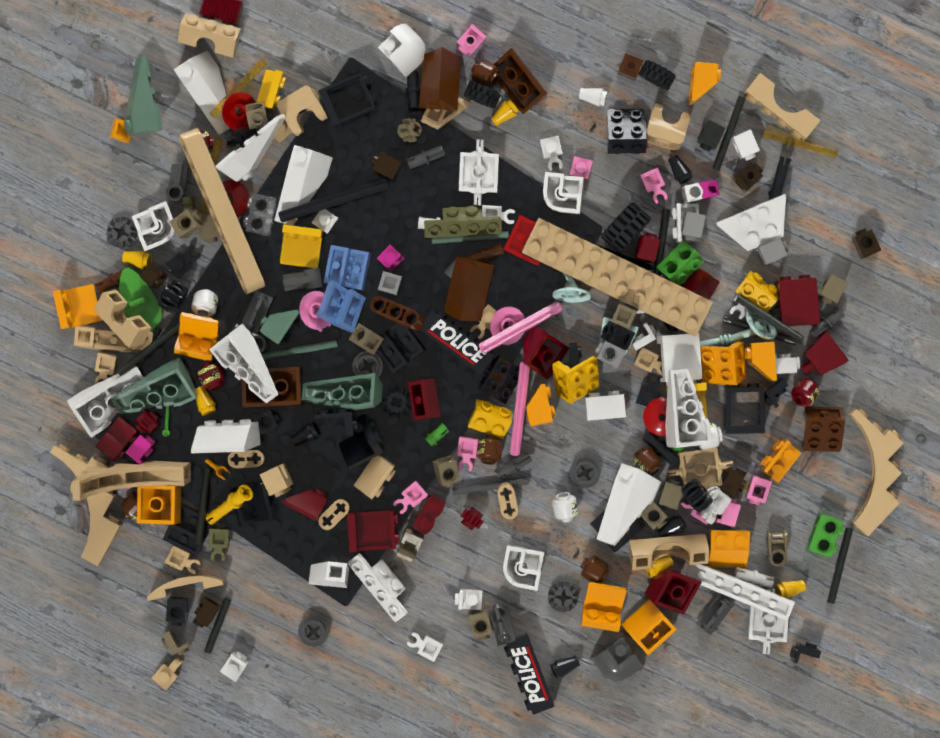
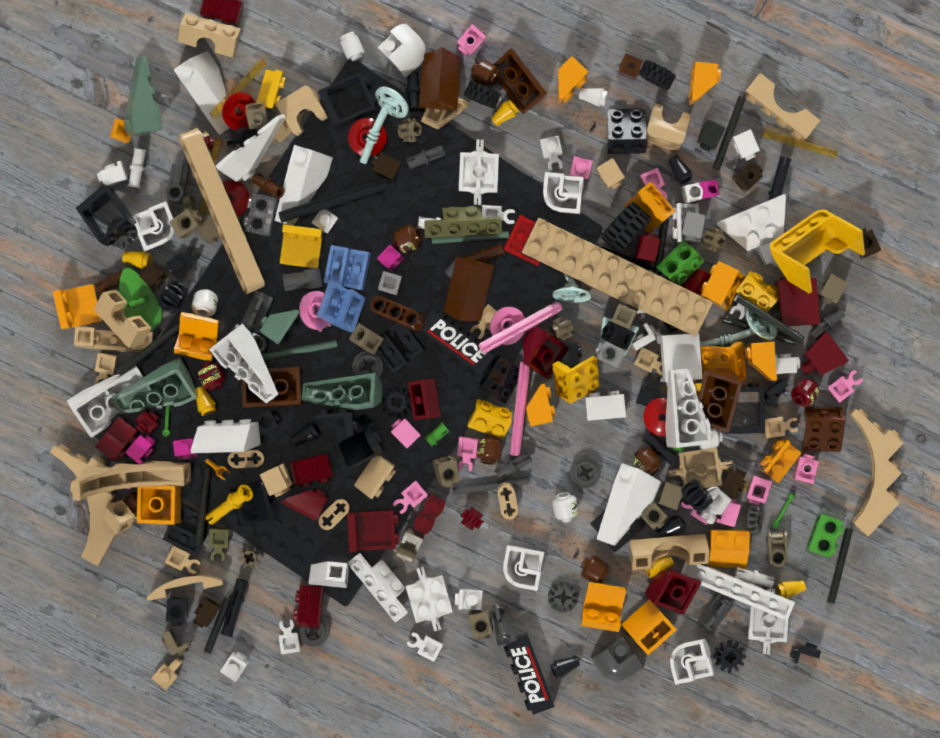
(95, 202): none -> black window
(113, 174): none -> white brick
(118, 517): none -> tan brick
(136, 168): none -> white pin
(183, 447): none -> dark pink brick
(237, 599): none -> black pin
(244, 558): none -> dark tan gear
(268, 185): none -> reddish brown pin
(288, 641): none -> white plate
(309, 606): none -> dark red brick
(311, 469): none -> dark red brick
(352, 46): none -> white brick
(359, 130): none -> red dish
(387, 108): none -> light aqua dish
(405, 432): none -> bright pink brick
(407, 238): none -> reddish brown head
(428, 598): none -> white plate
(562, 328): none -> dark tan gear
(569, 77): none -> light orange slope
(610, 174): none -> tan brick
(654, 204): none -> light orange bracket
(691, 661): none -> white brick
(713, 239): none -> dark tan gear
(720, 397): none -> reddish brown slope
(722, 285): none -> light orange slope
(734, 661): none -> black gear
(754, 520): none -> dark grey gear
(775, 524): none -> bright green hinge
(776, 426): none -> tan plate
(800, 474): none -> bright pink brick
(811, 238): none -> yellow windscreen
(842, 387): none -> bright pink plate

